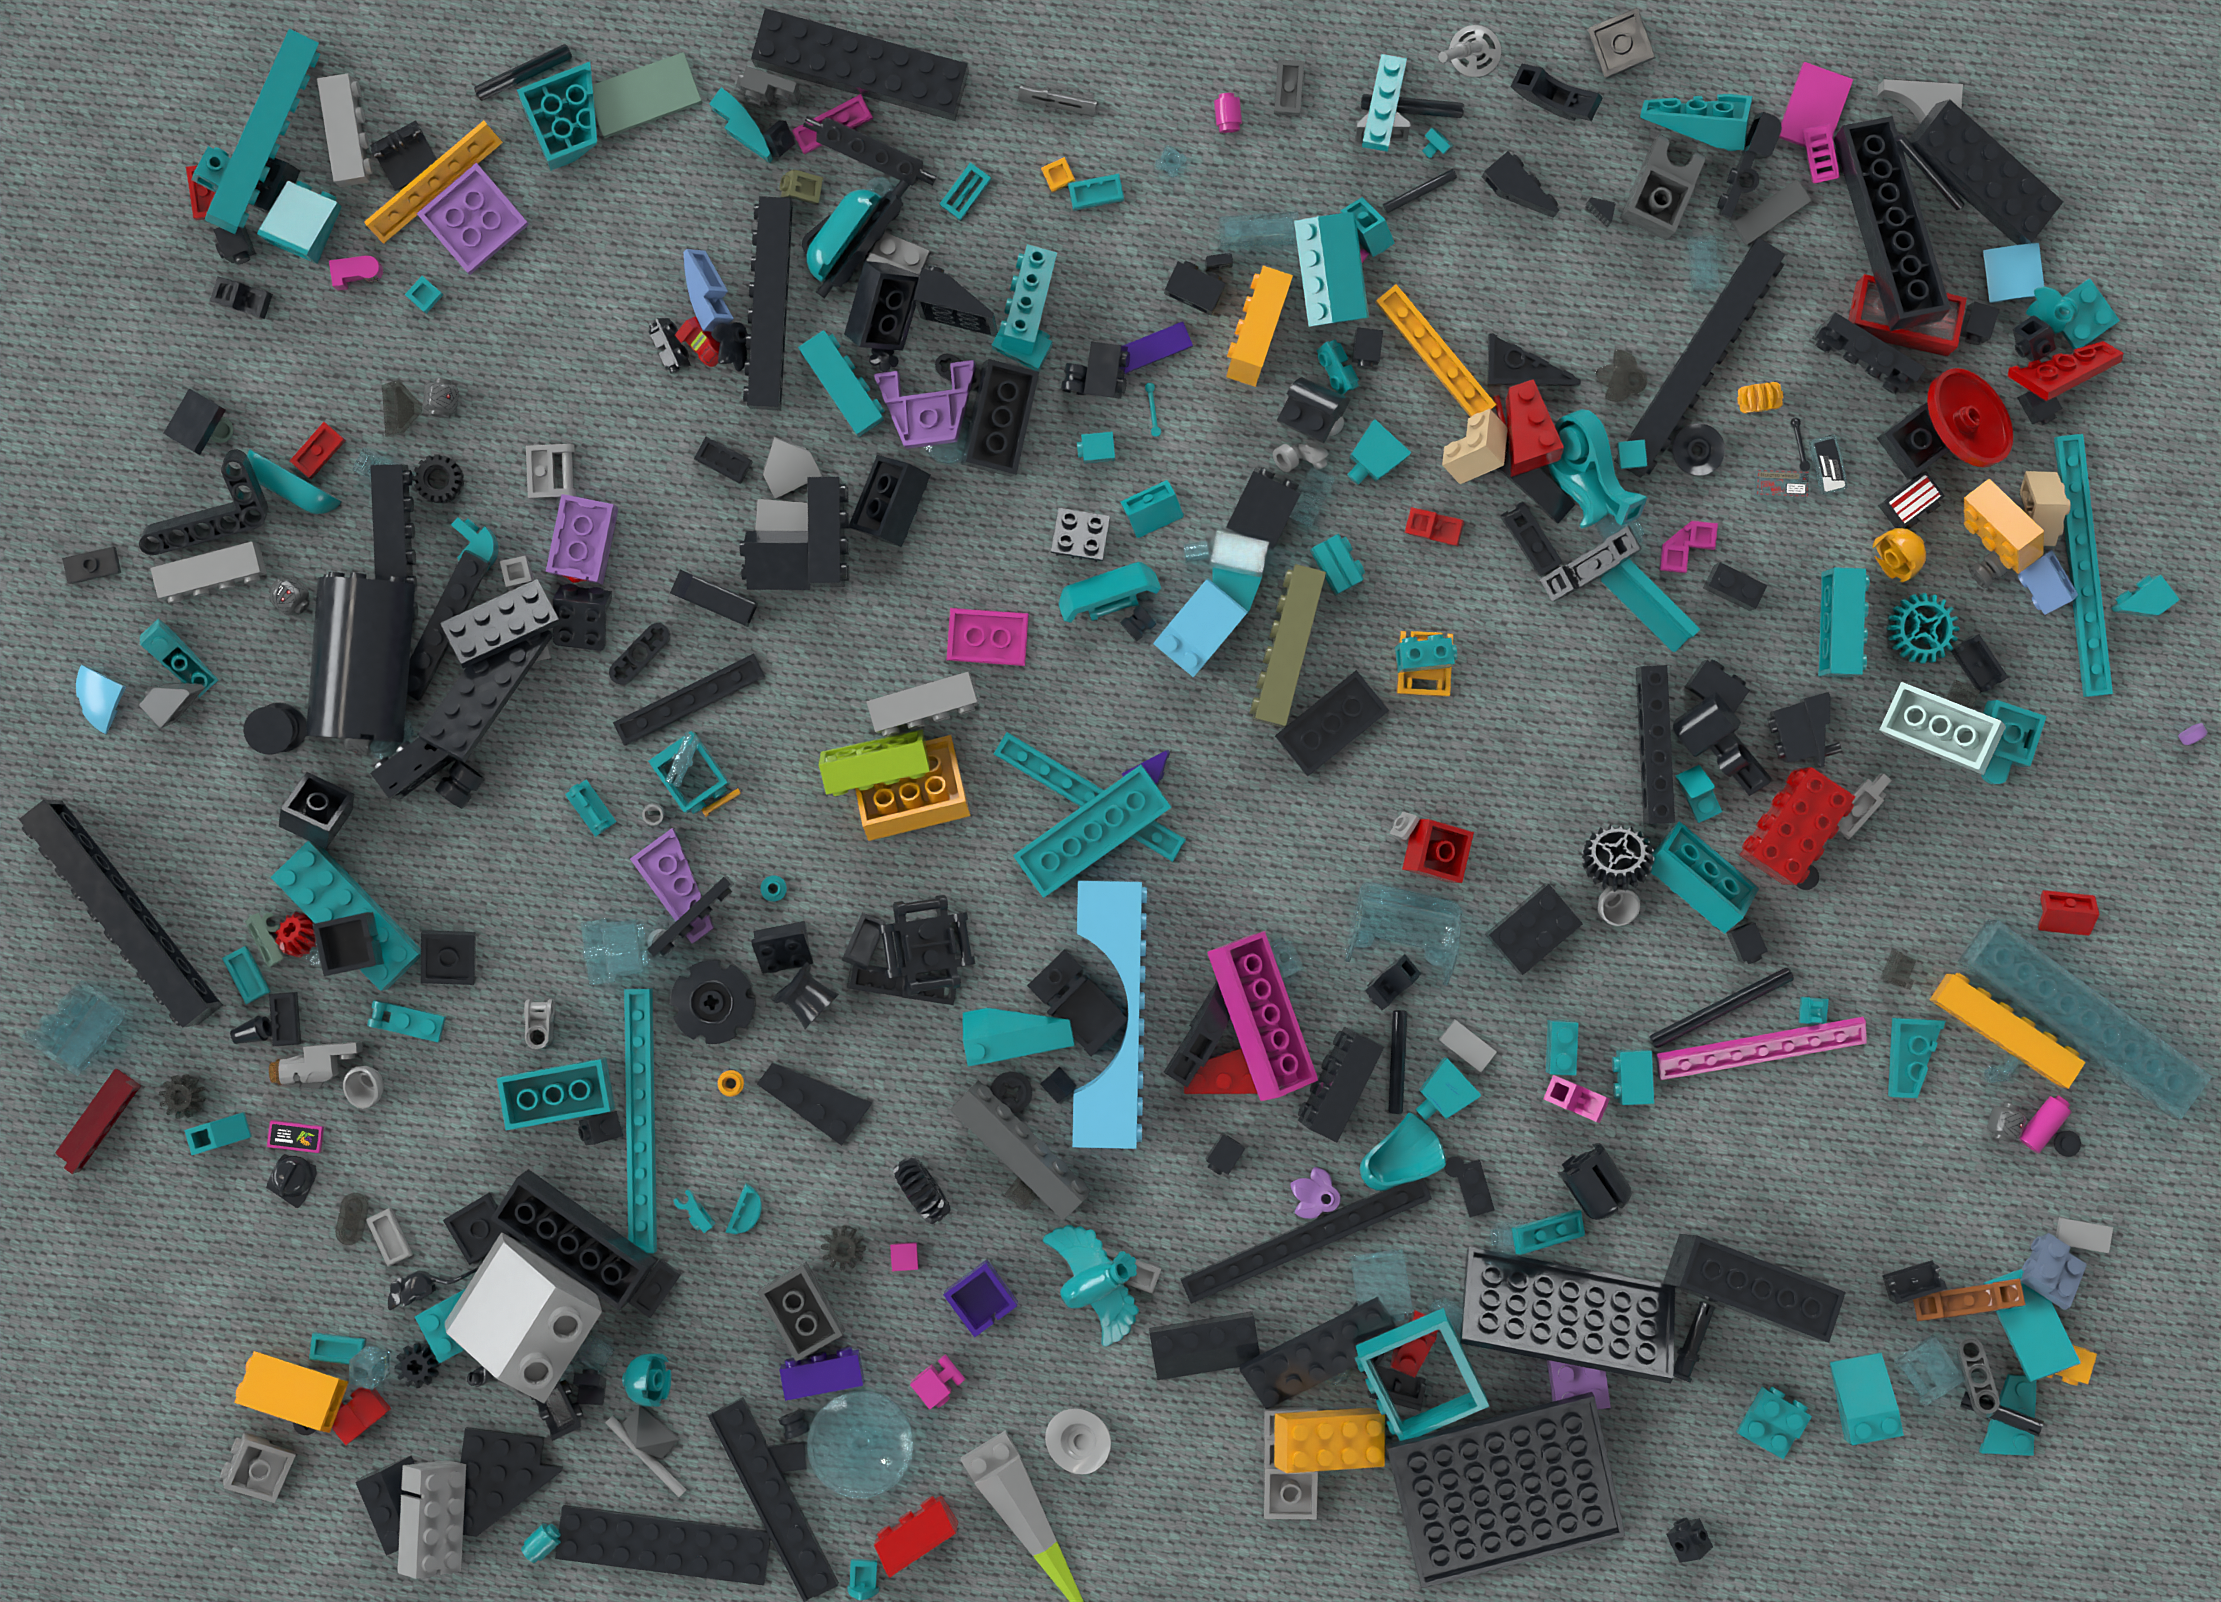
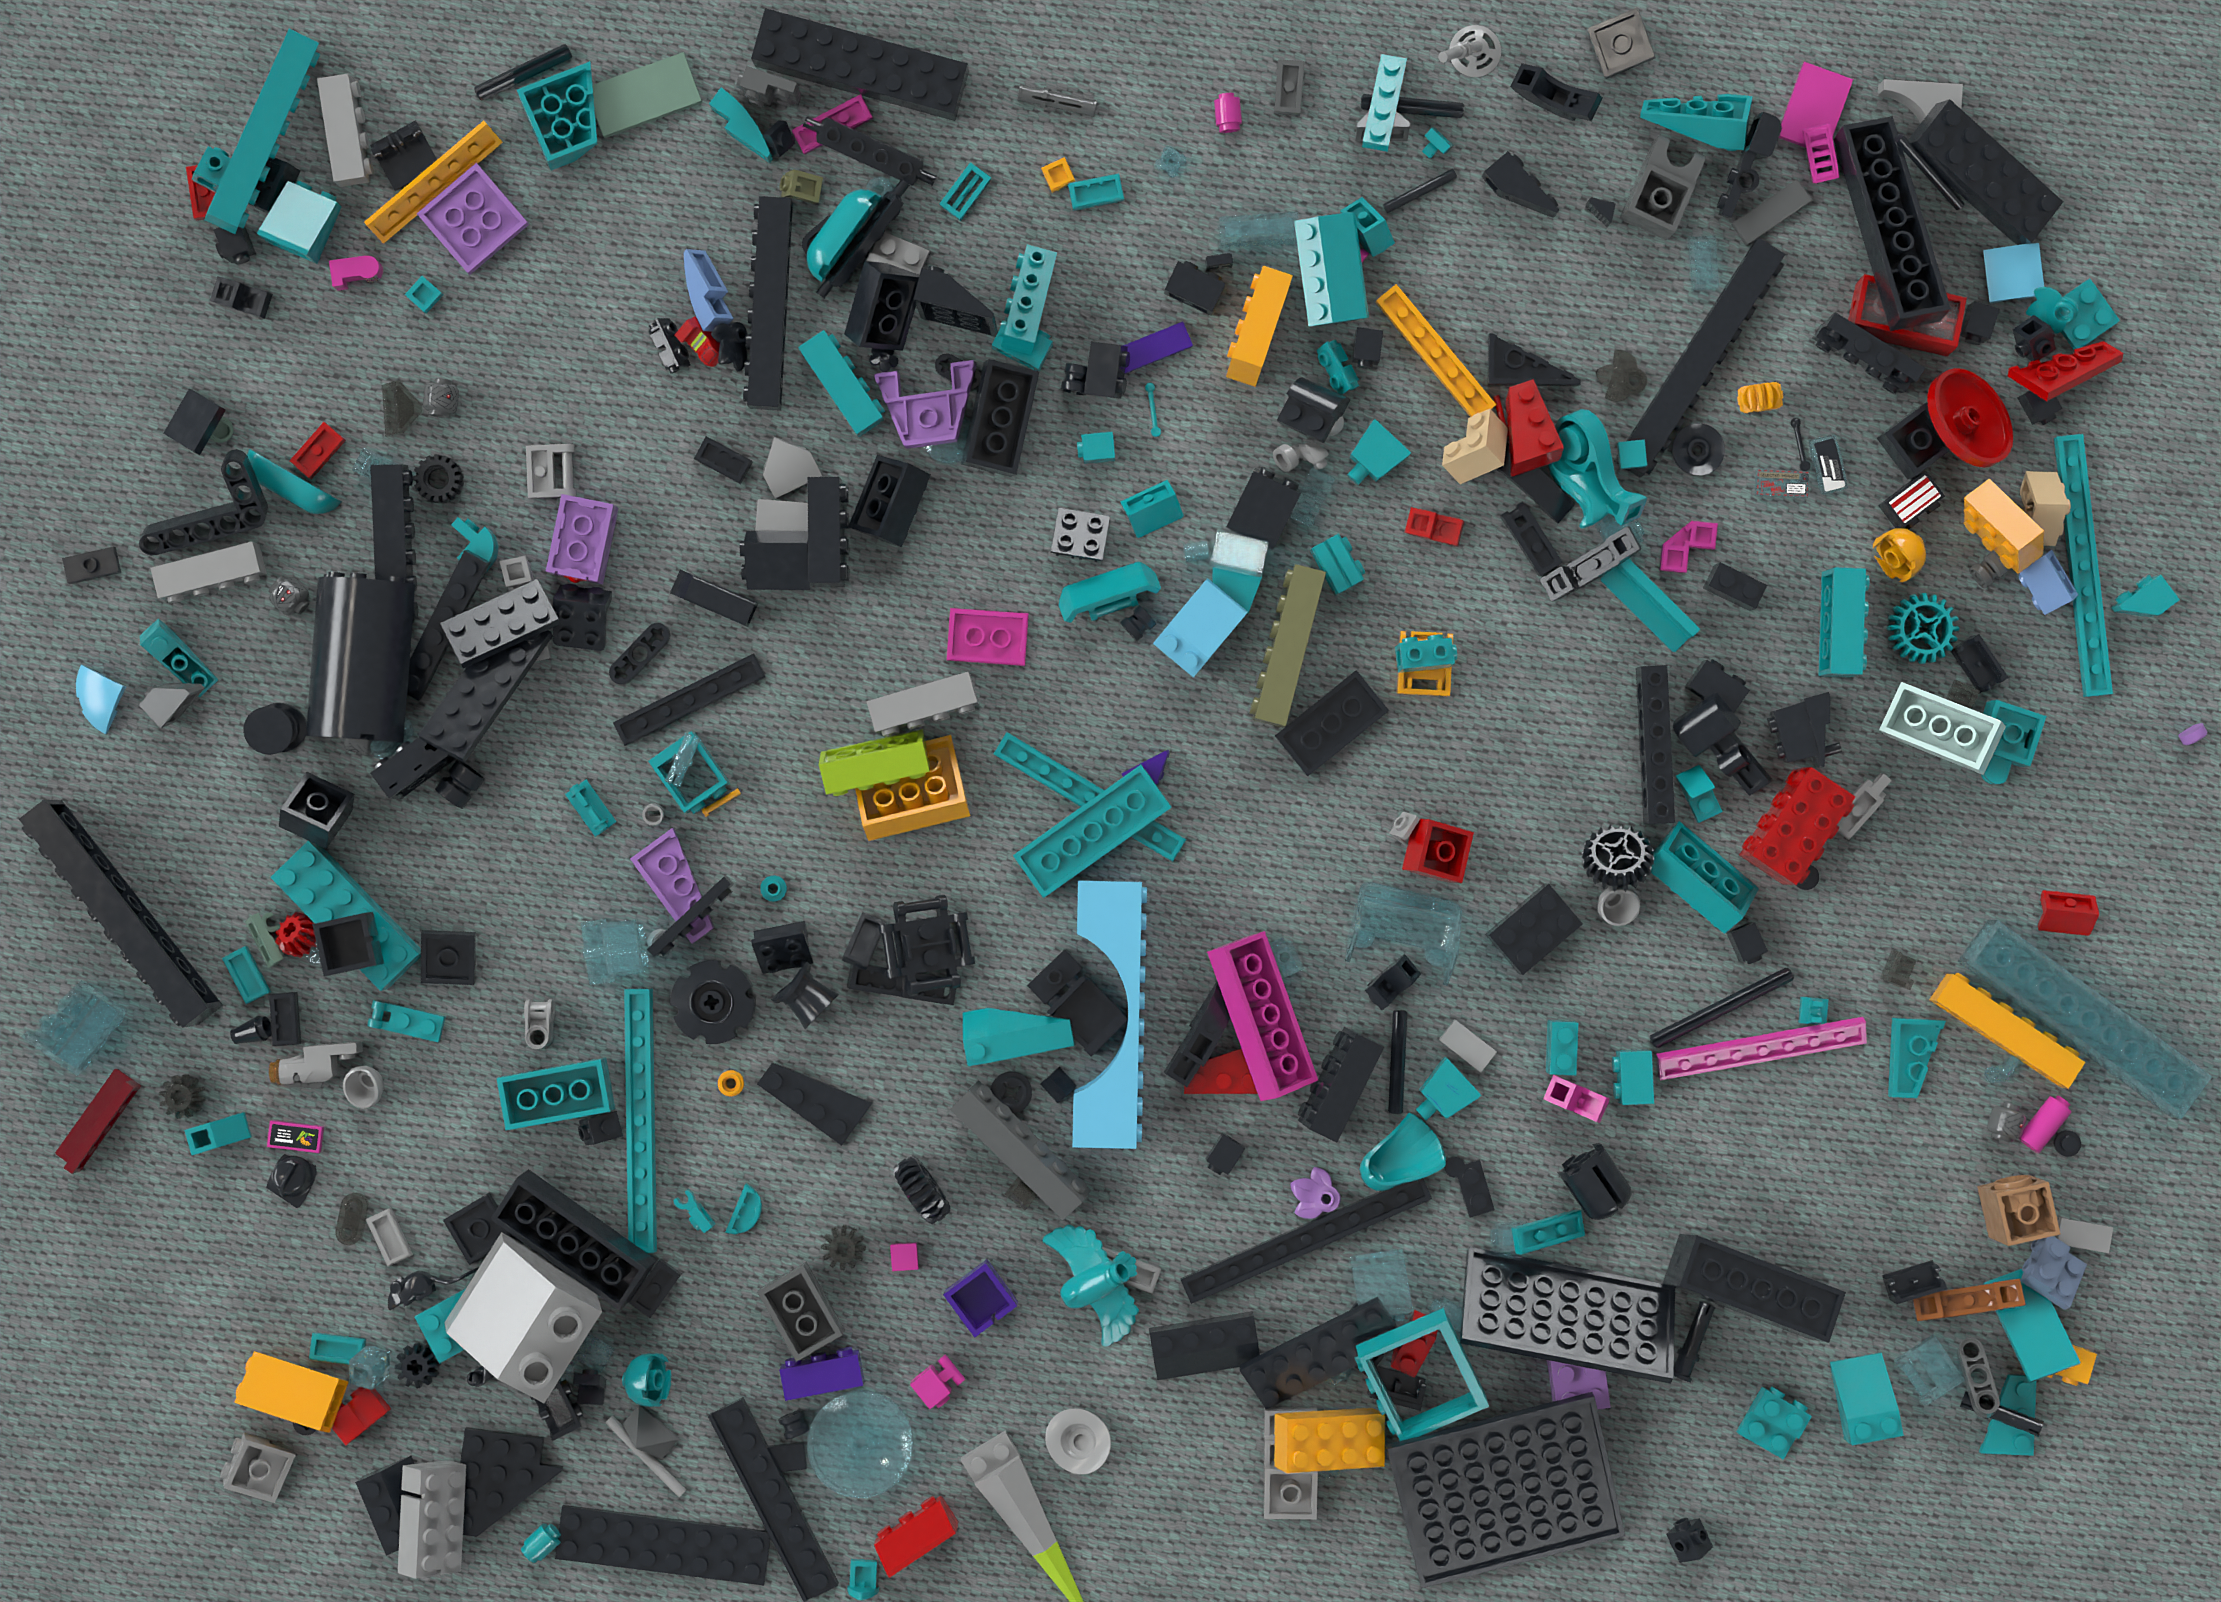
(2018, 1209): none -> medium nougat brick

